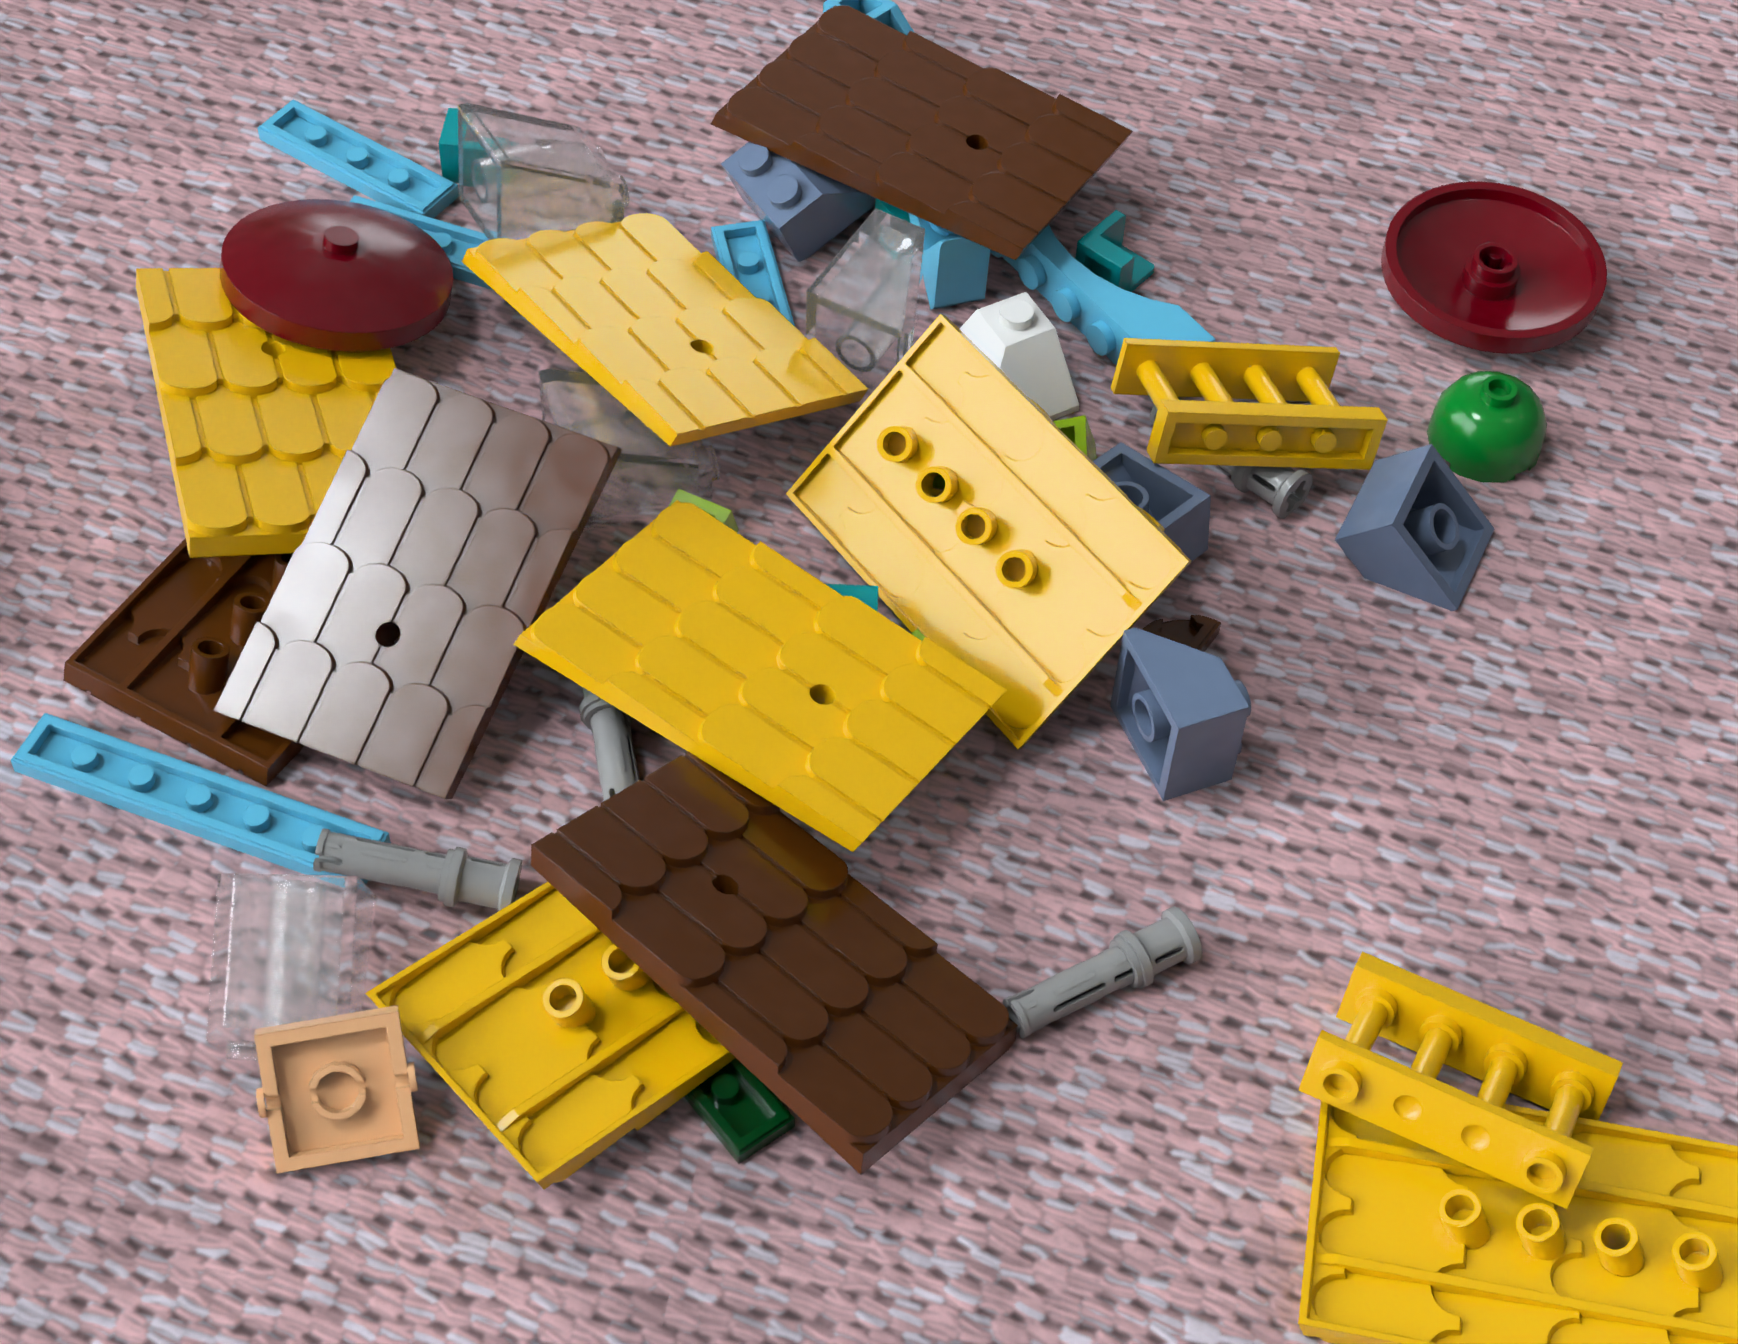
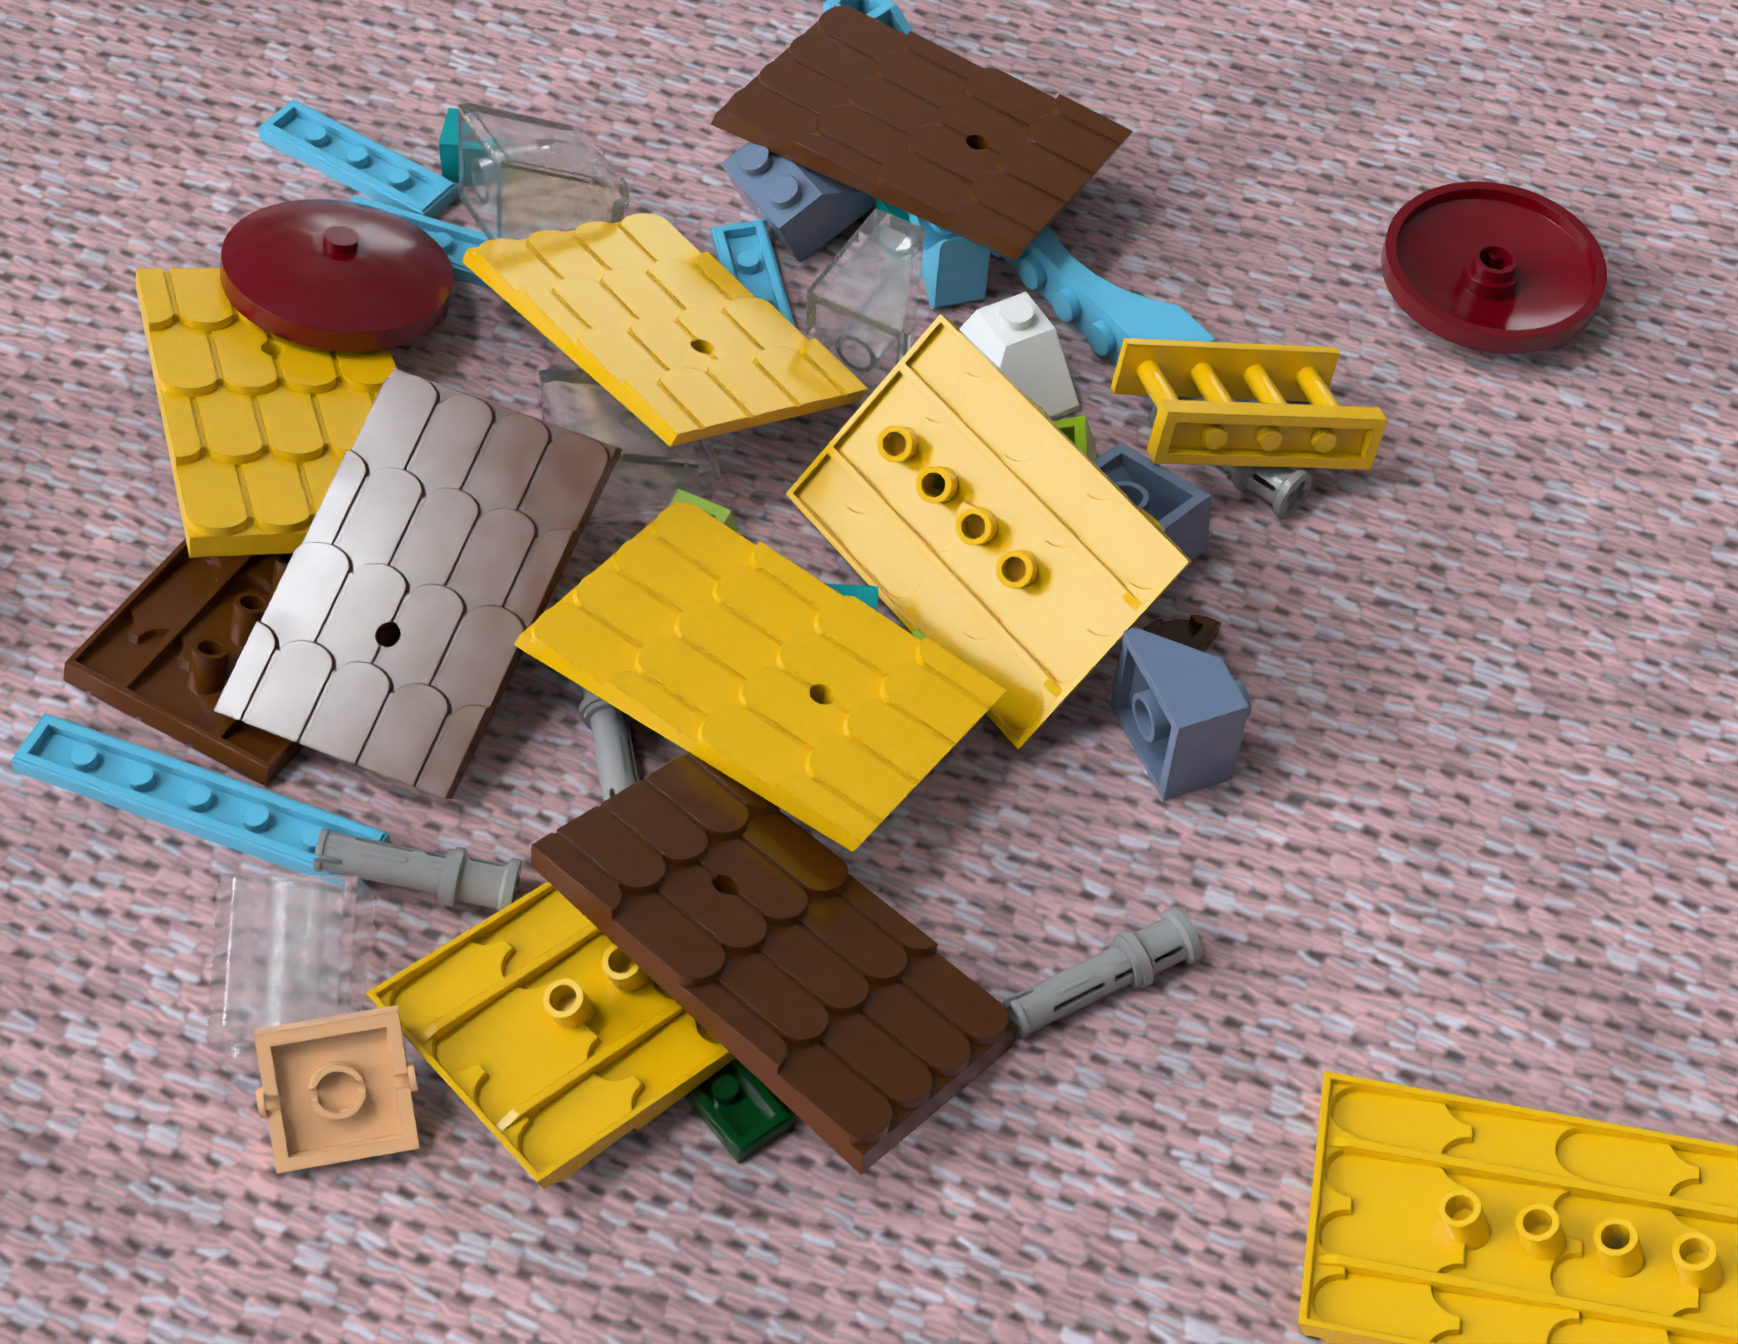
(1106, 256): teal panel -> none
(1416, 528): sand blue slope -> none
(1479, 1042): yellow fence -> none
(1488, 426): green cylinder -> none

